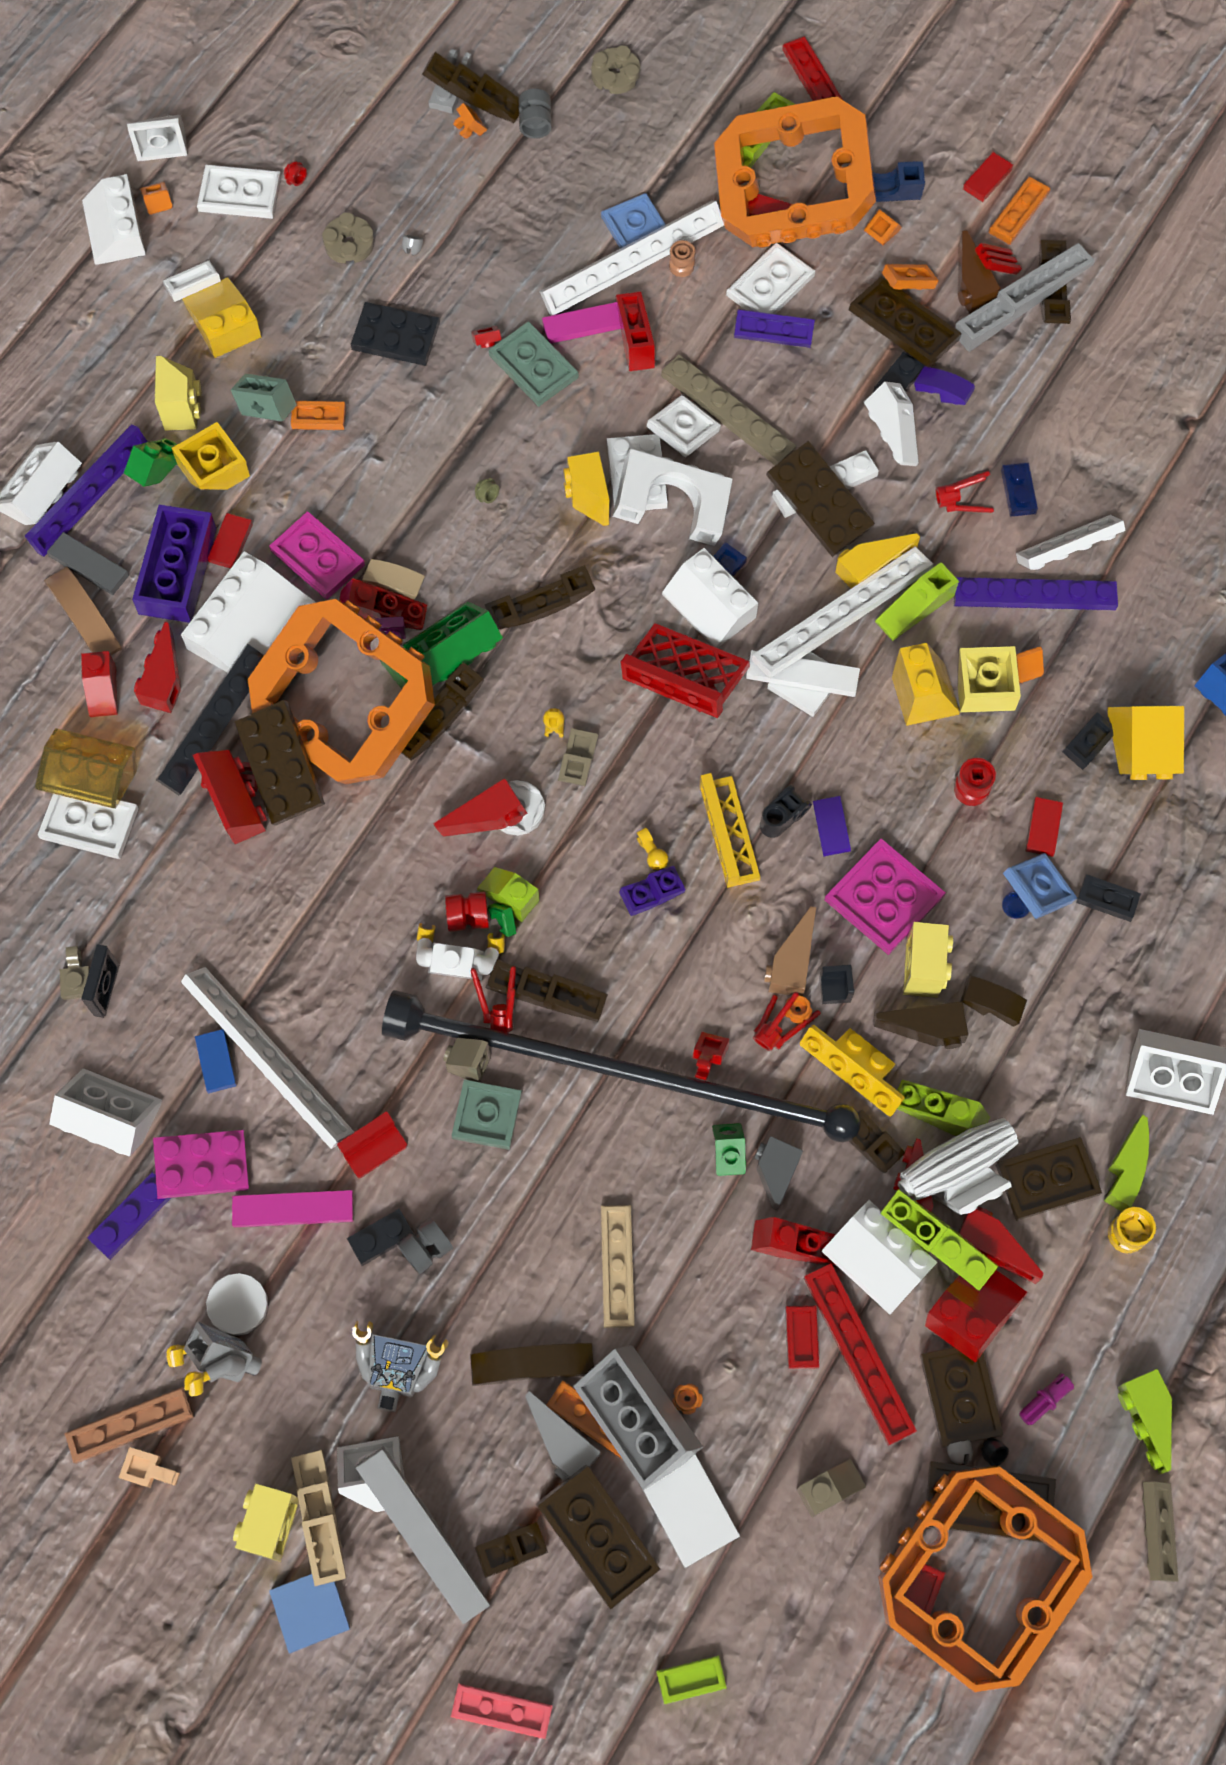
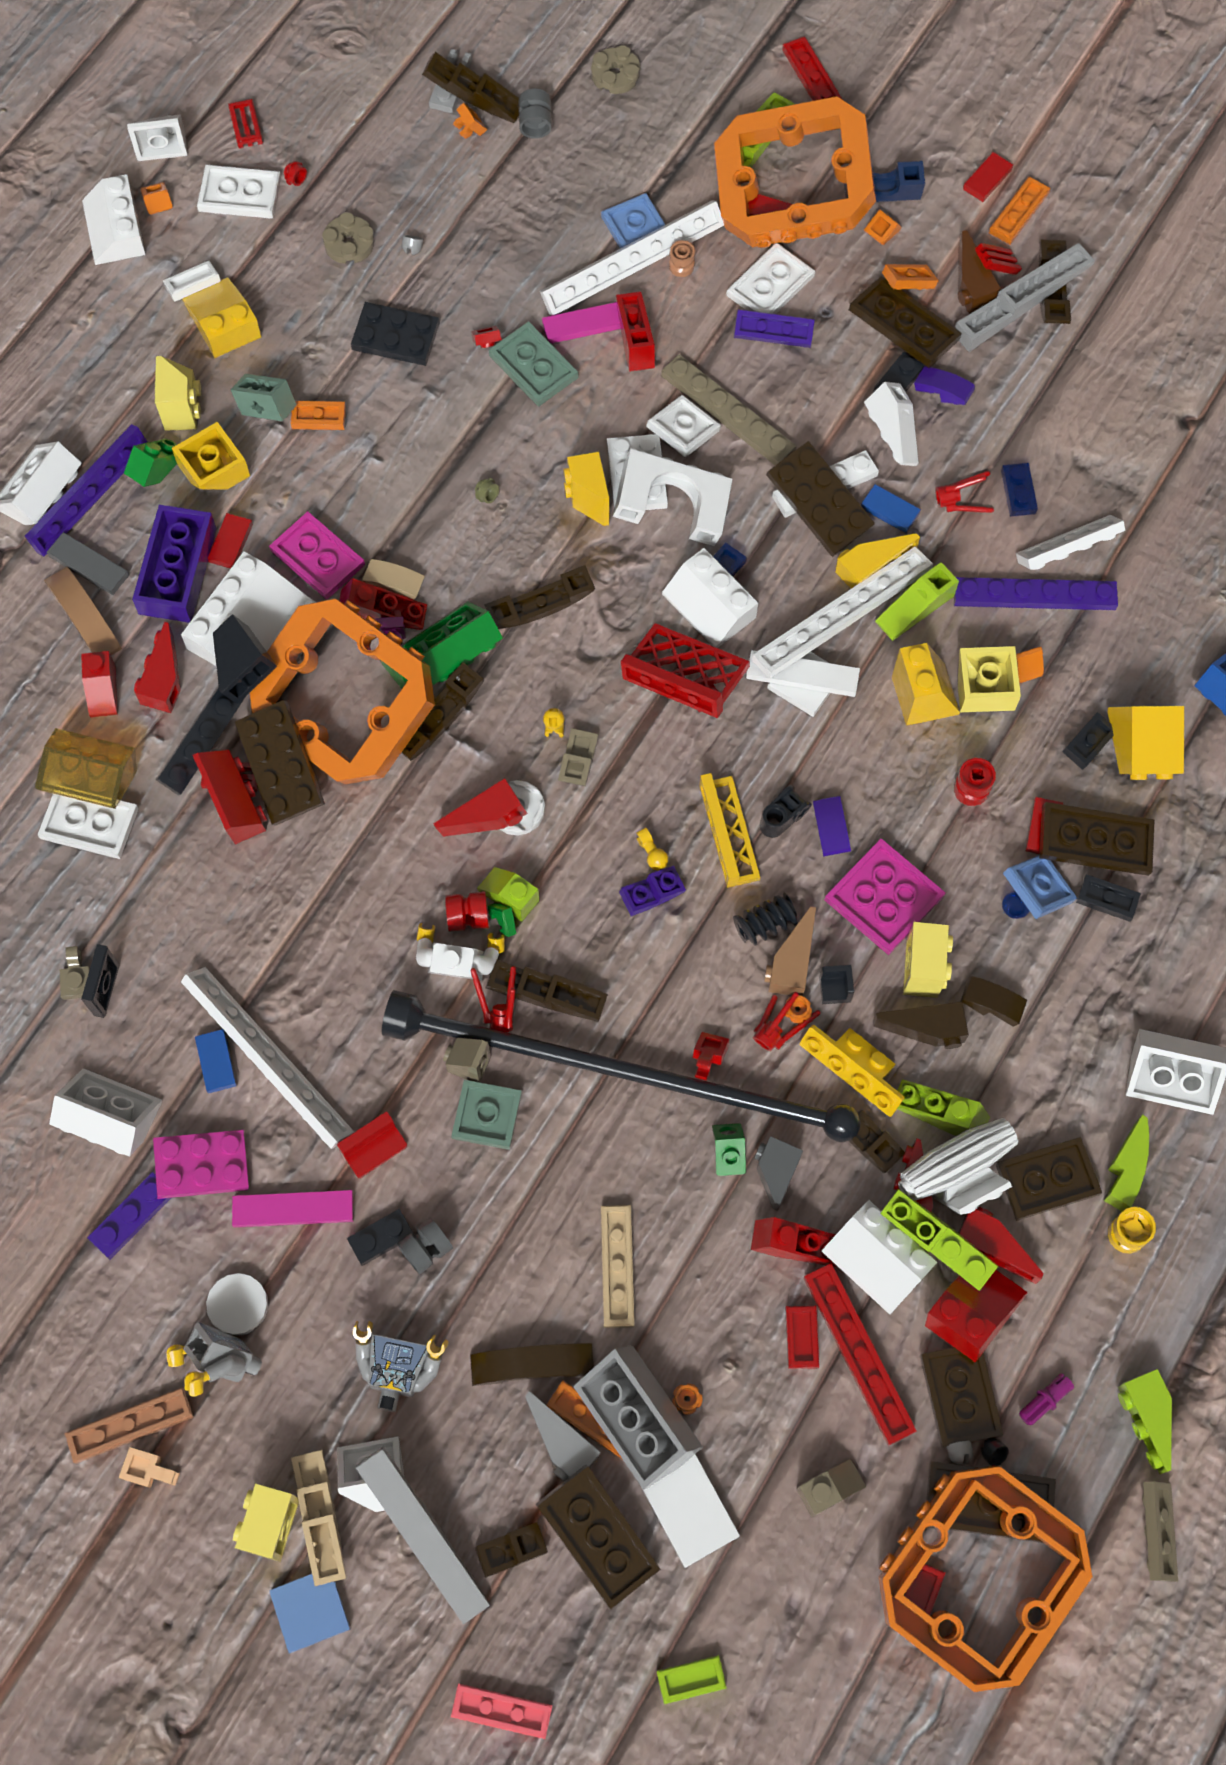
(239, 659): none -> black slope
(249, 139): none -> red tile
(766, 919): none -> black piece
(890, 508): none -> blue tile
(1097, 839): none -> dark brown plate

